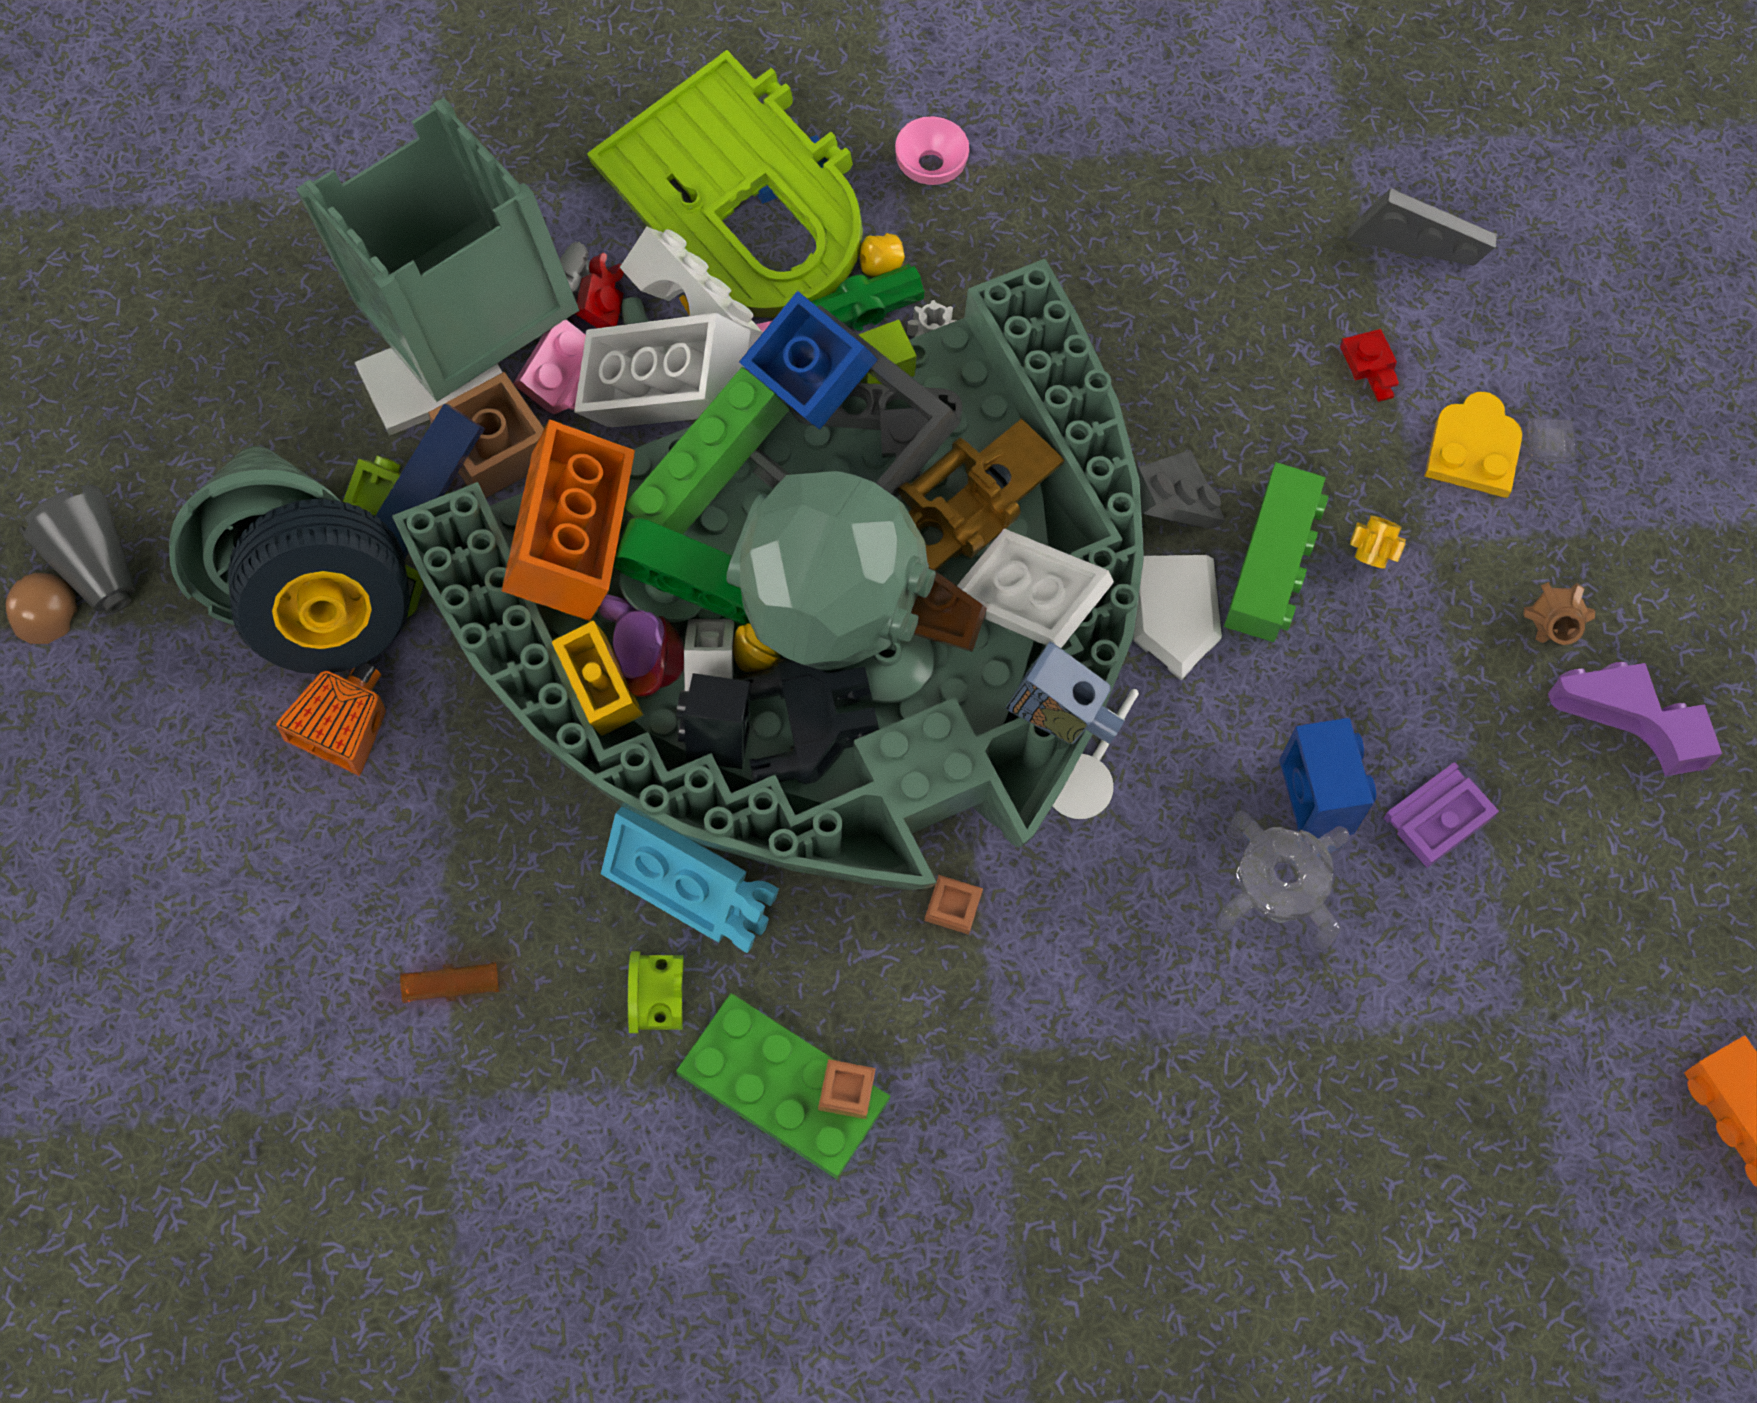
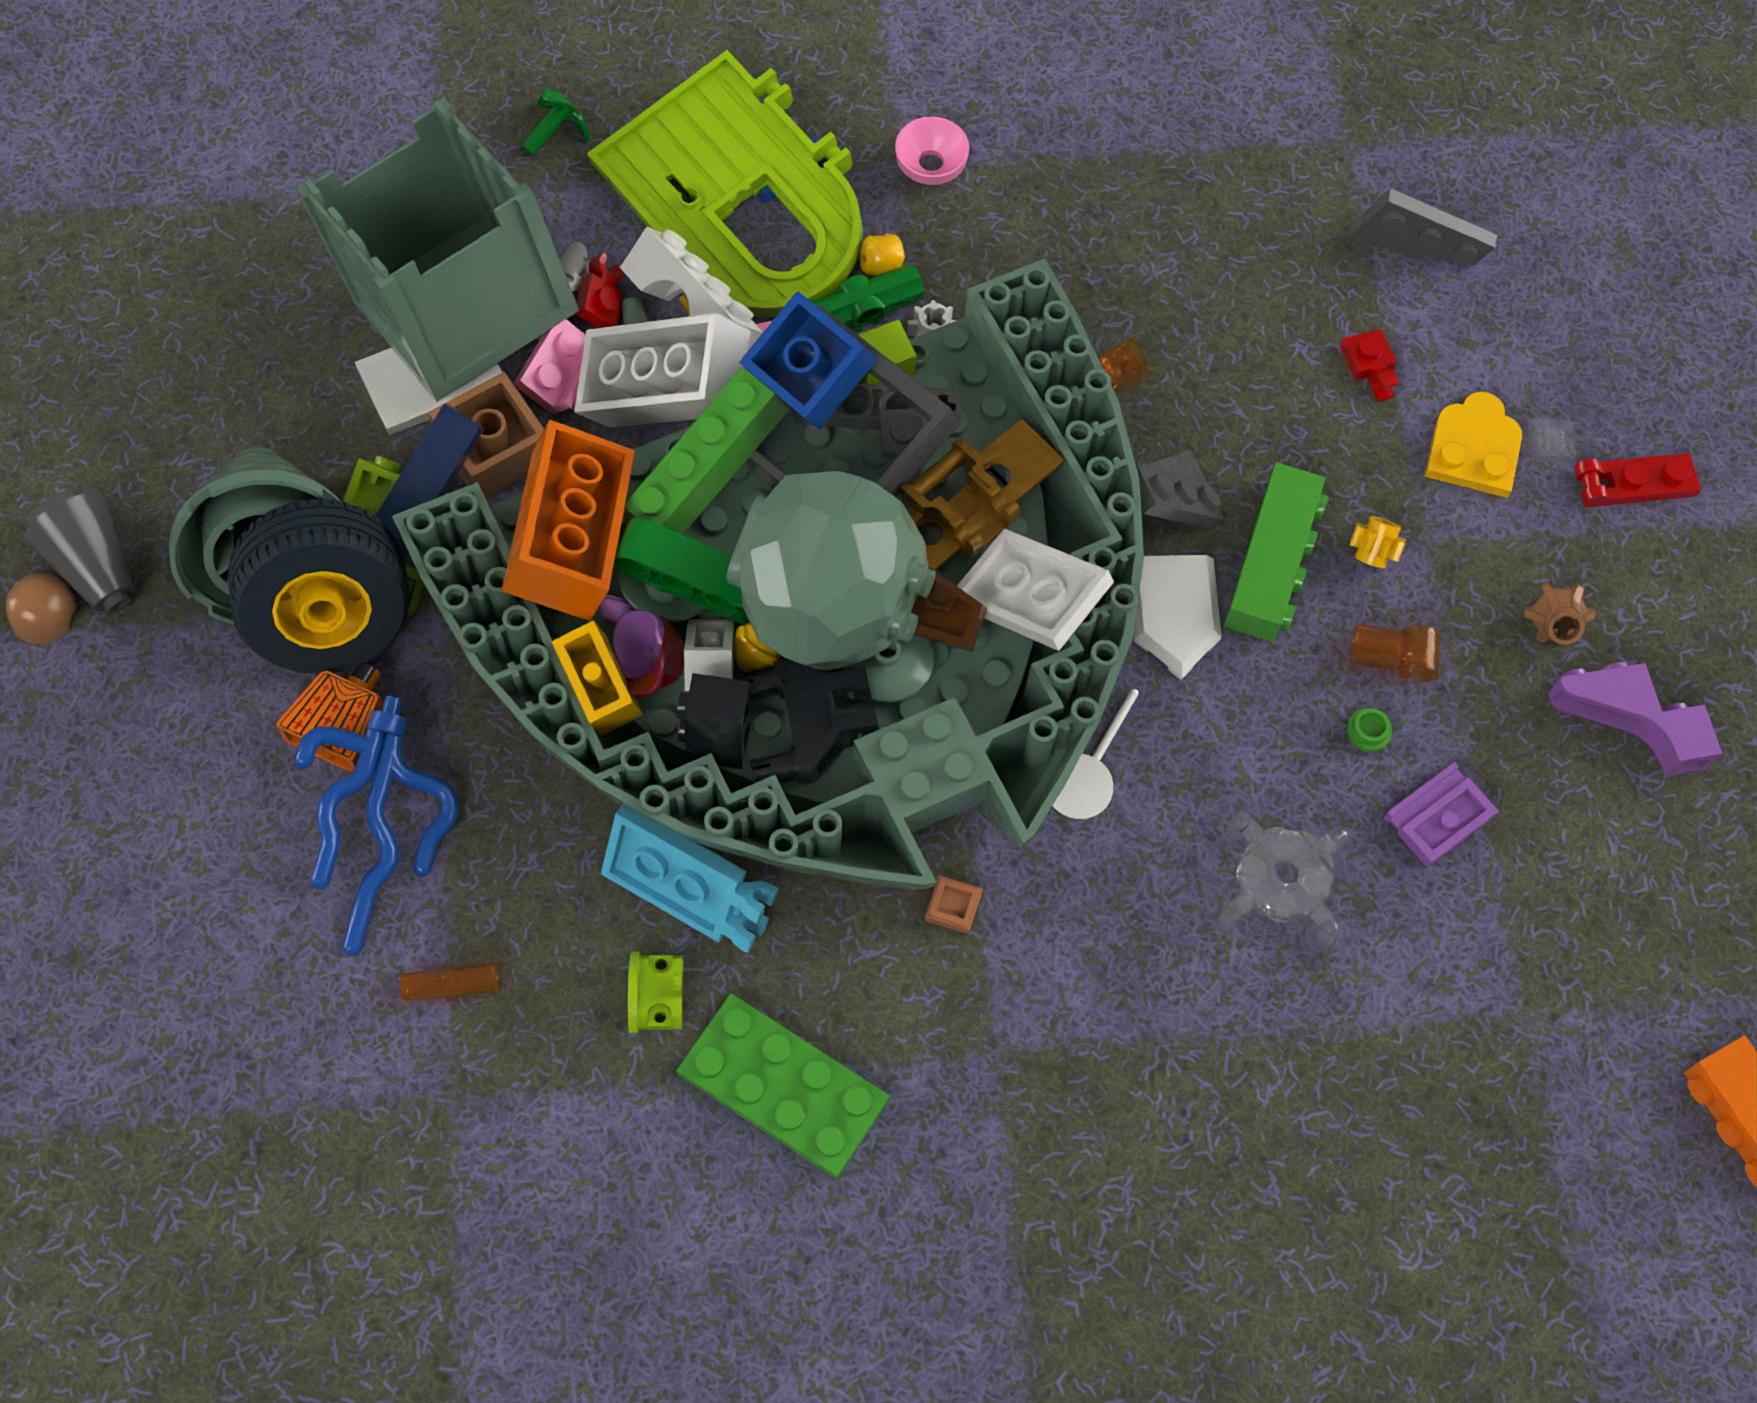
(379, 753): none -> blue plant
(560, 111): none -> green plant
(847, 1089): nougat tile -> none
(1064, 698): sand blue torso -> none
(1125, 365): none -> clear orange tile
(1327, 777): blue brick -> none
(1369, 730): none -> bright green plate
(1409, 651): none -> clear orange piece
(1637, 479): none -> red plate

